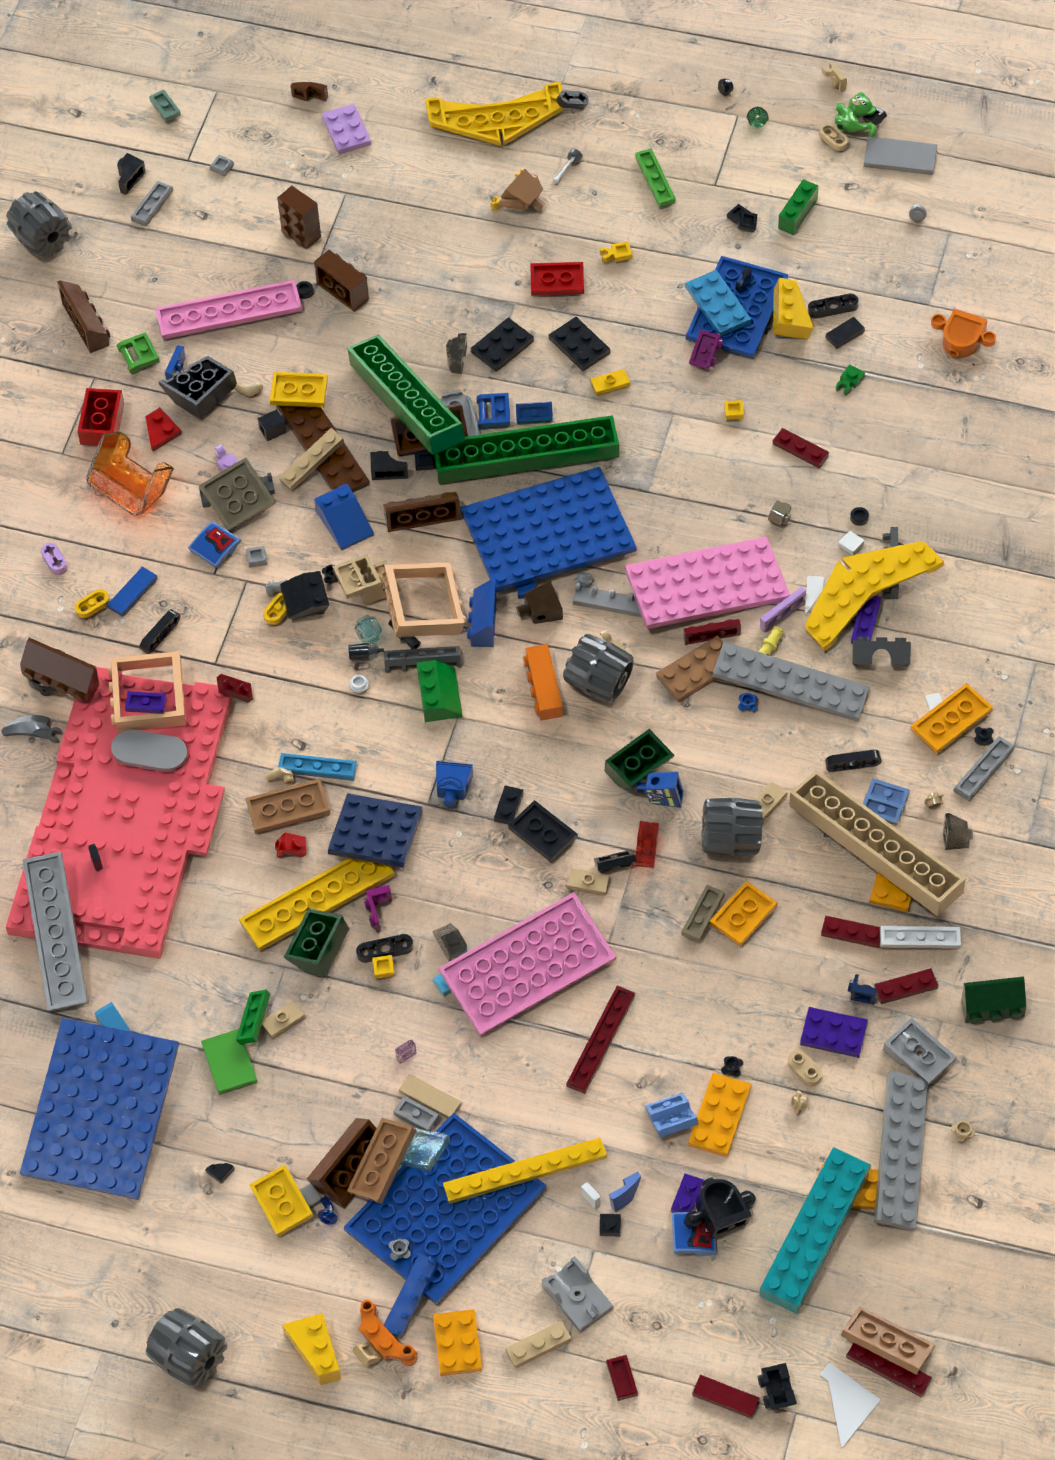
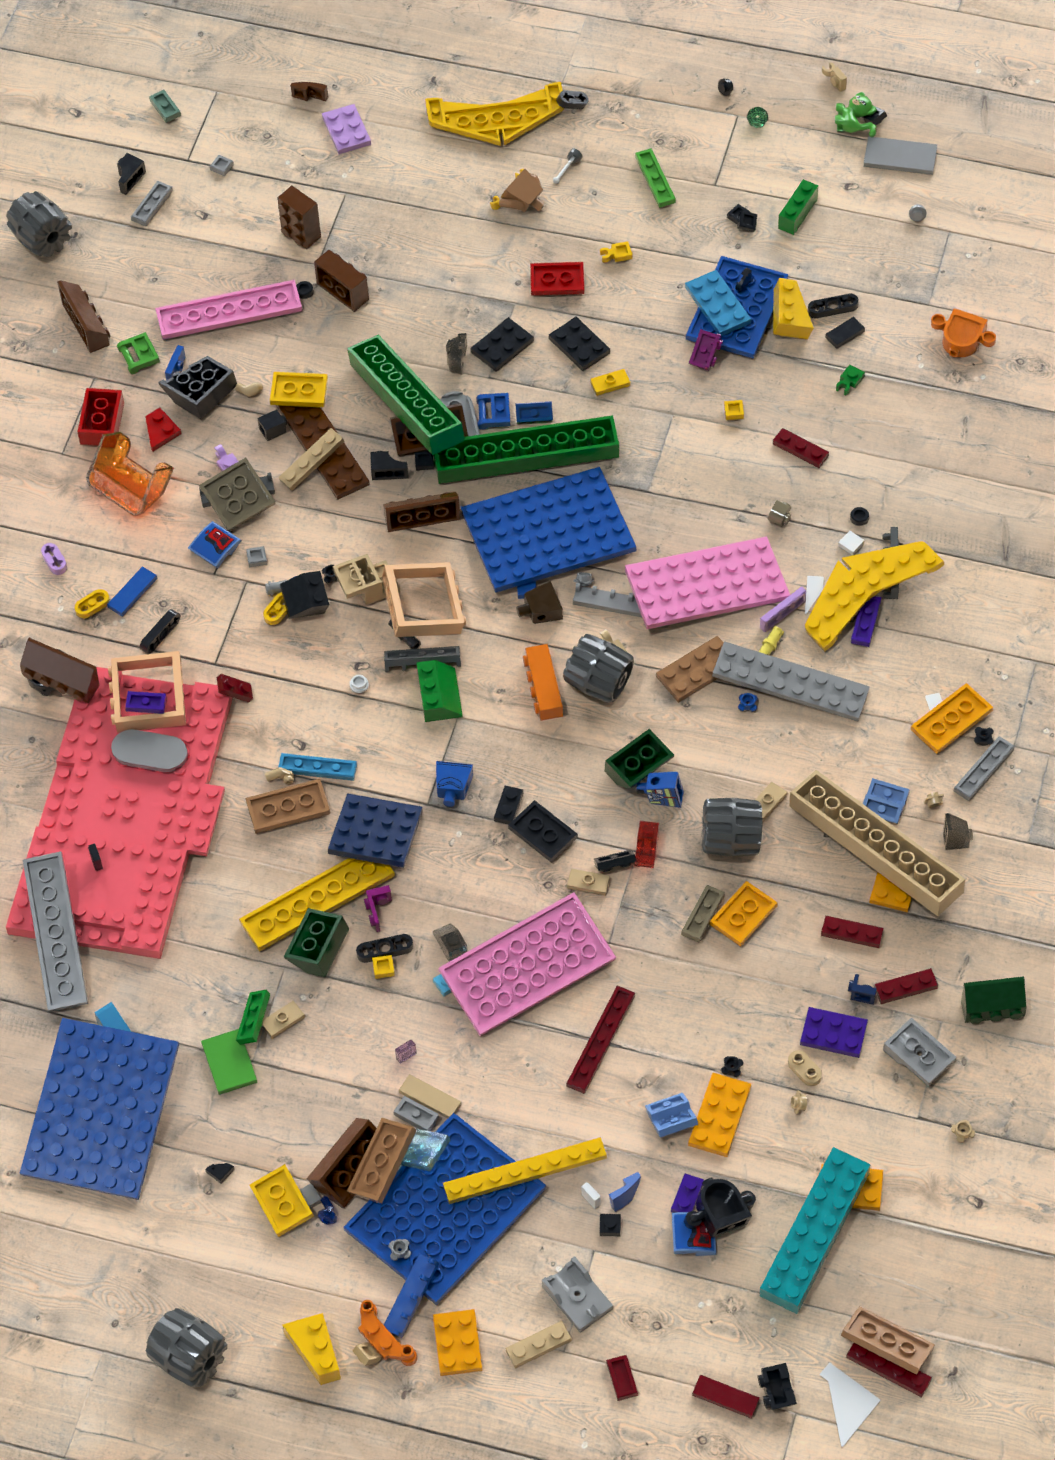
(32, 726): dark grey piece -> none
(291, 844): red bracket -> none
(343, 517): blue slope -> none
(364, 651): black piece -> none
(368, 629): clear light blue head -> none
(482, 615): blue slope -> none
(706, 632): dark red plate -> none
(835, 139): tan plate -> none
(853, 760): black beam -> none
(863, 650): dark grey arch -> none
(901, 1151): light grey plate -> none
(919, 937): white plate -> none

